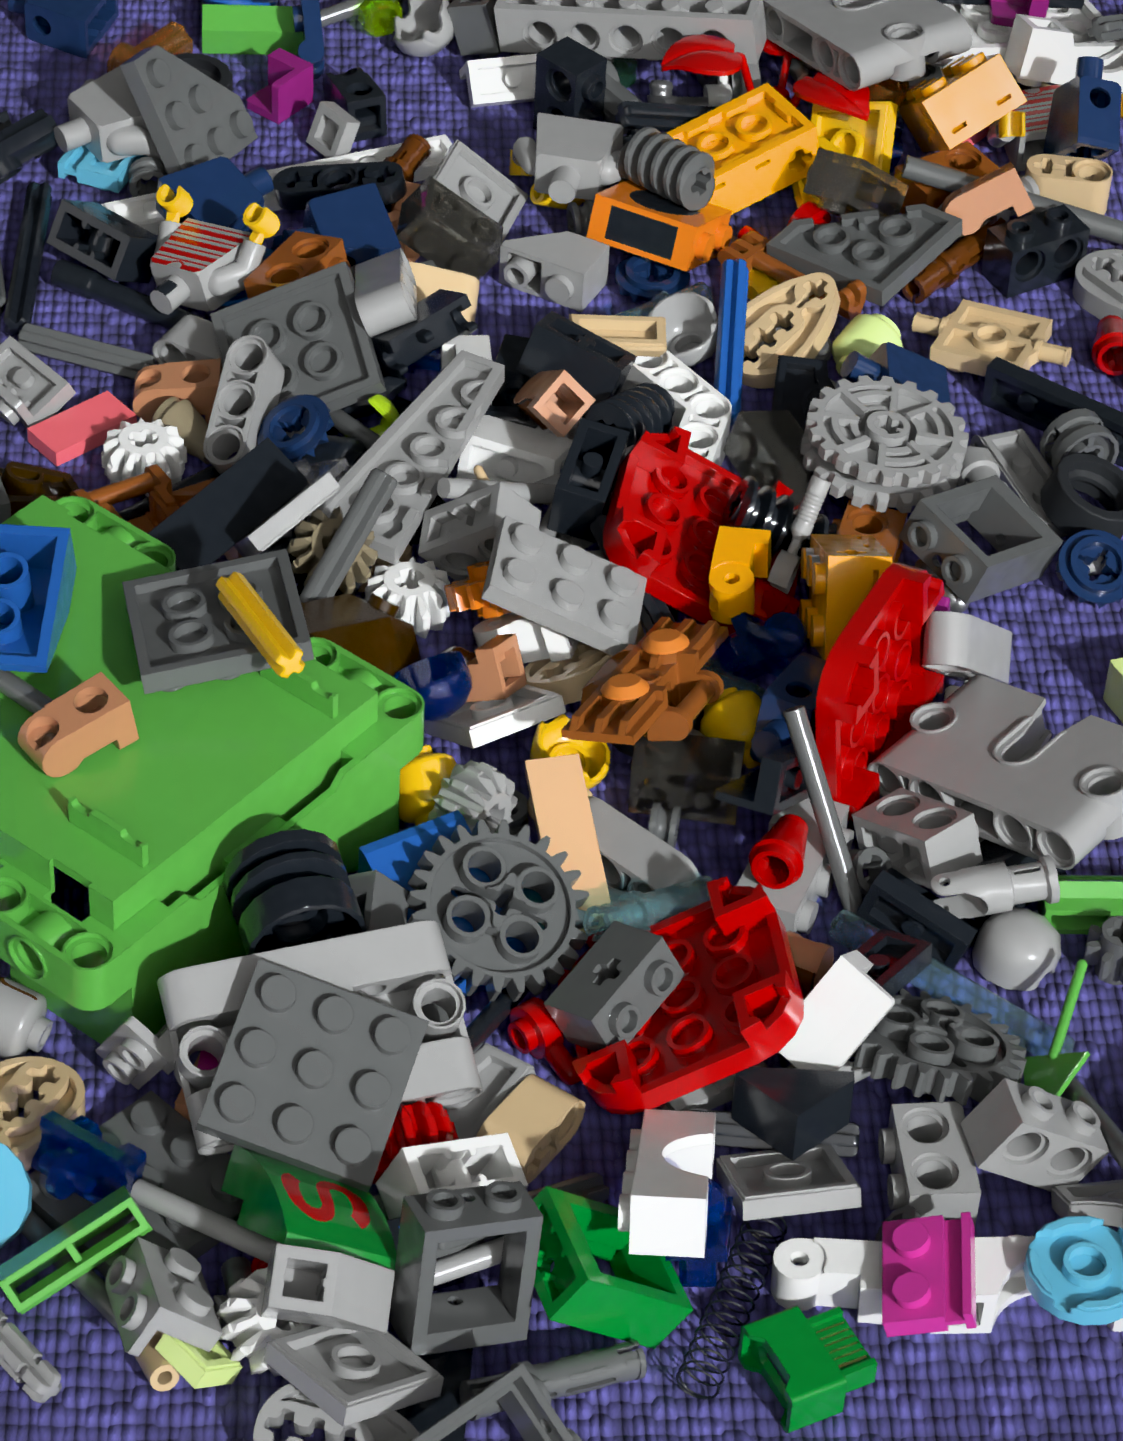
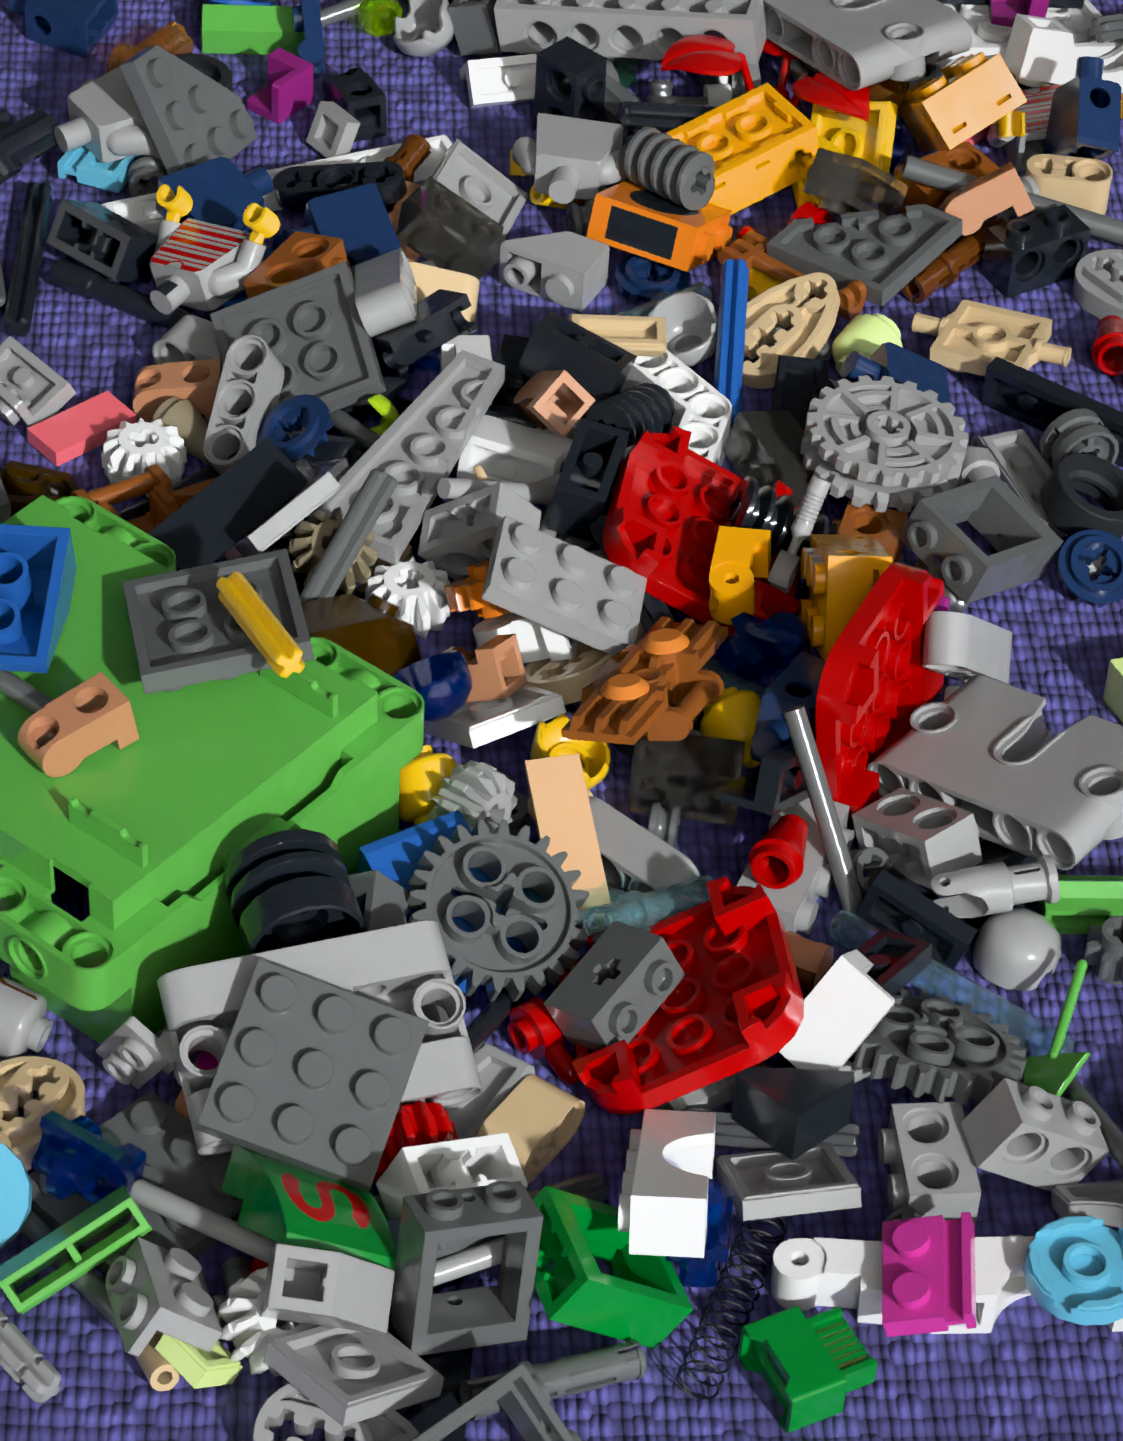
(83, 351): dark grey axle -> none

